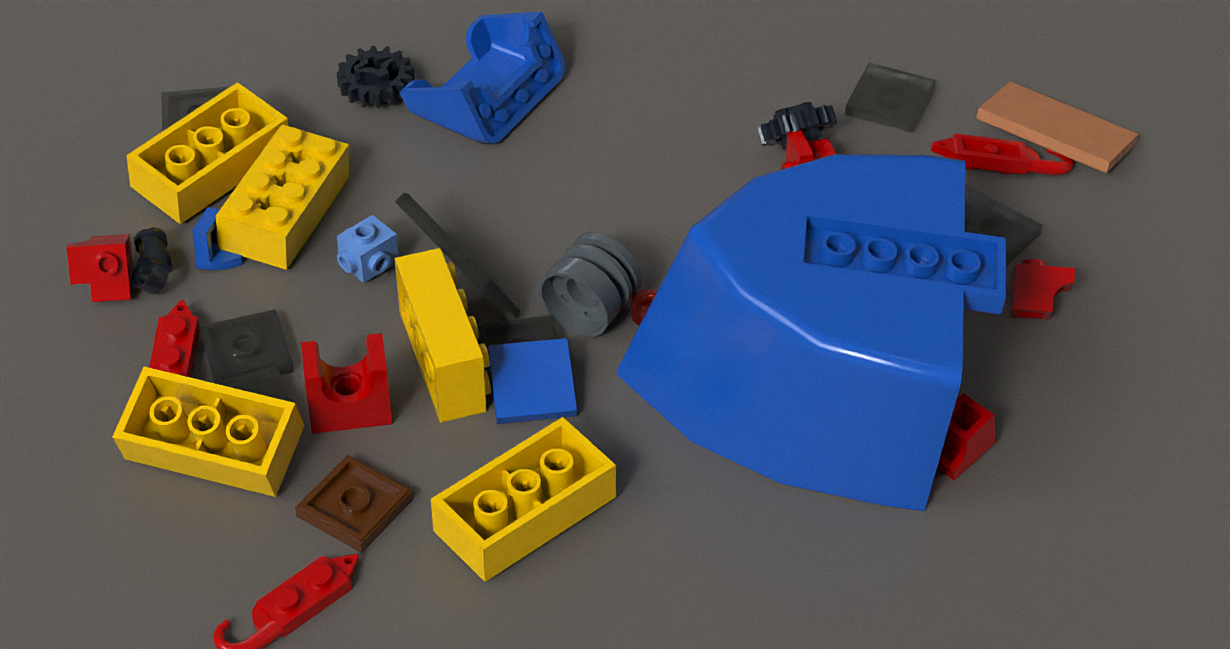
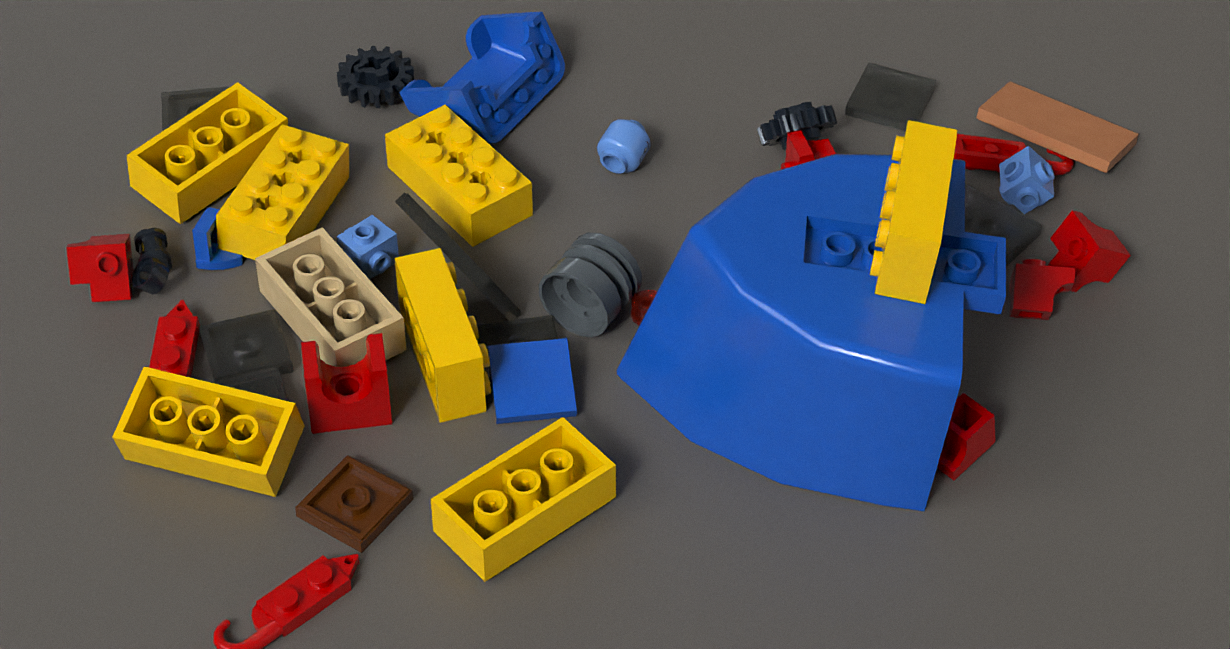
(328, 299): none -> tan brick
(459, 175): none -> yellow brick
(623, 146): none -> medium blue head
(914, 211): none -> yellow brick
(1026, 180): none -> medium blue brick
(1089, 249): none -> red brick

